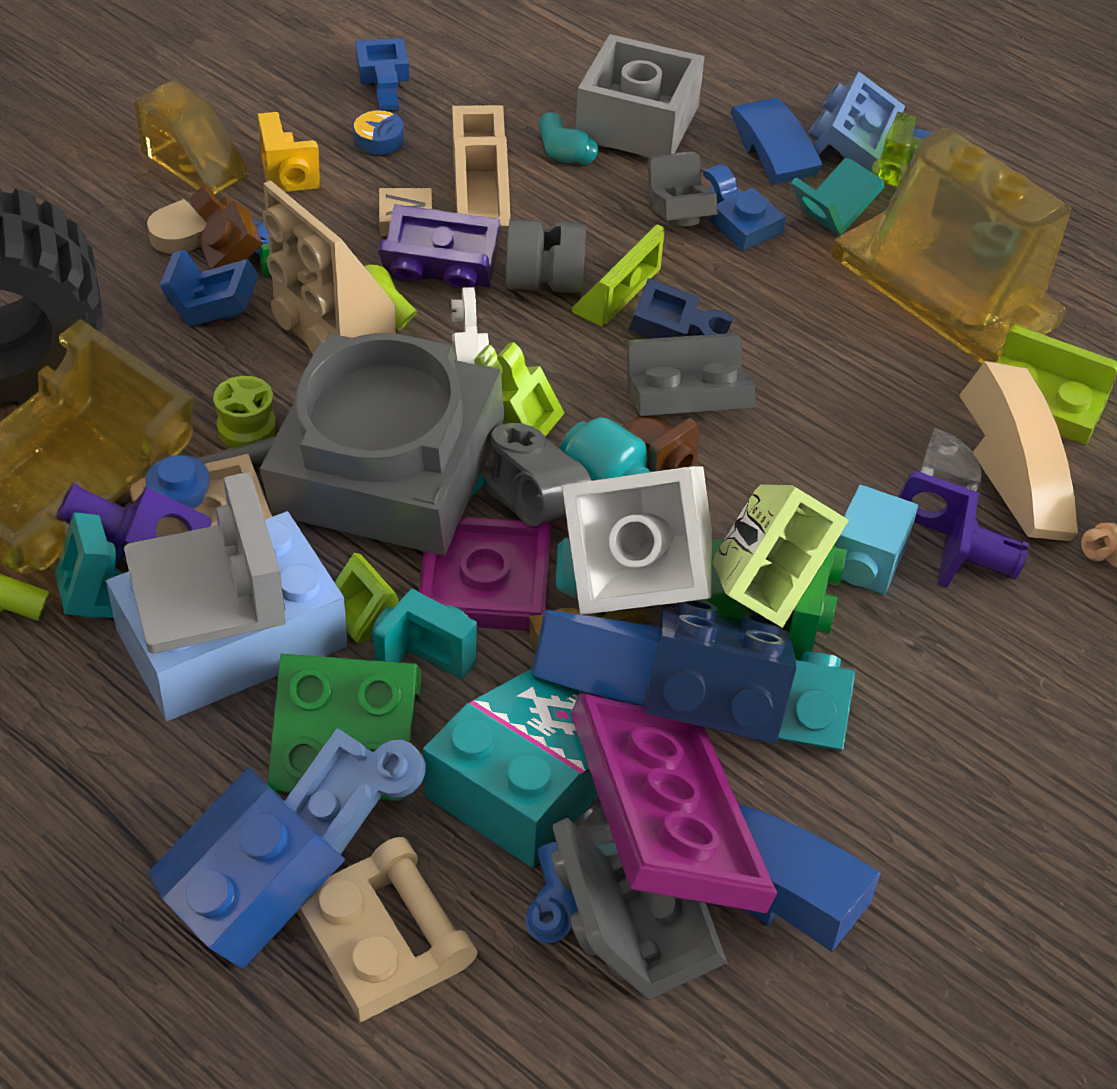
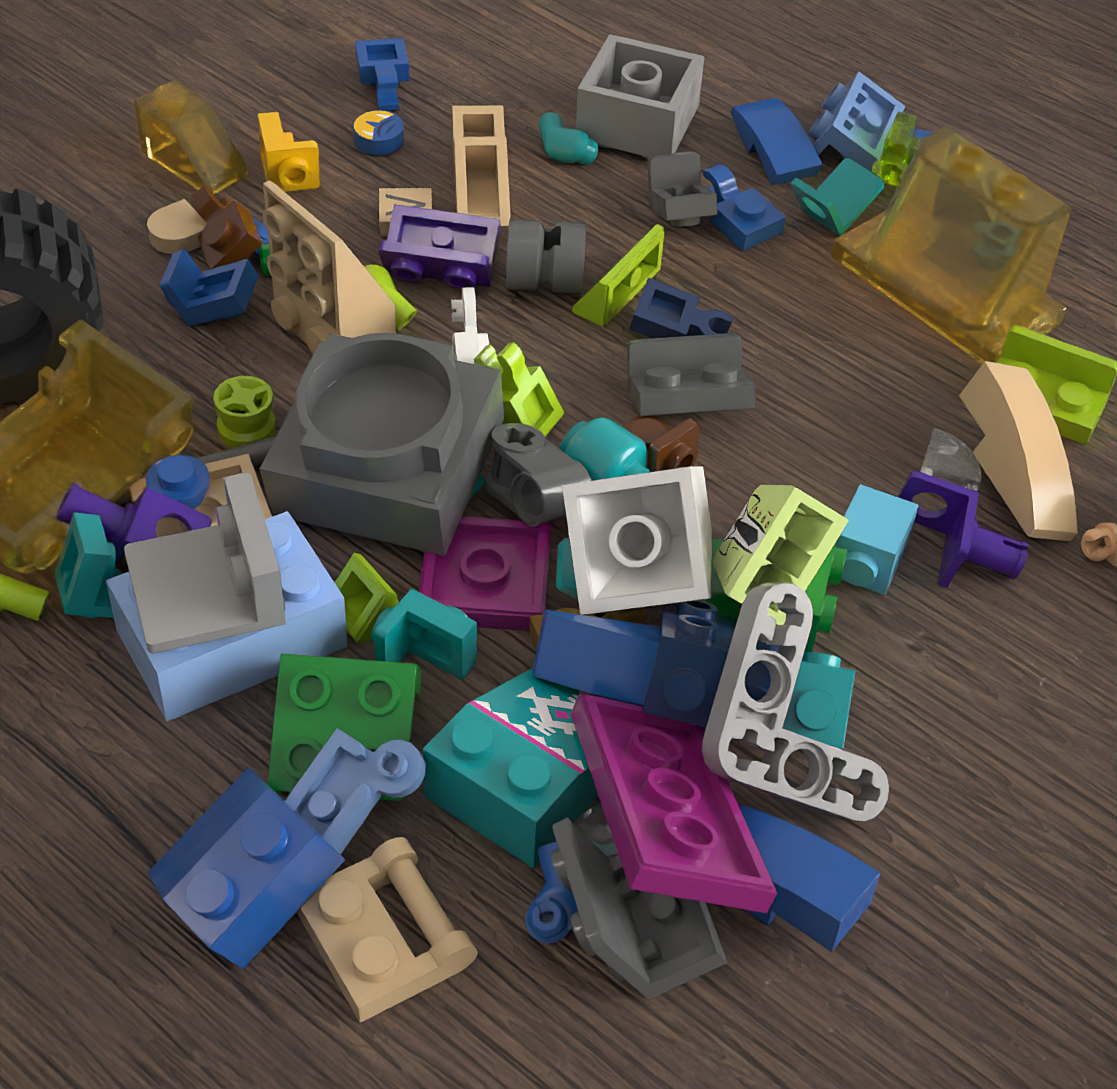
(761, 721): none -> light grey beam

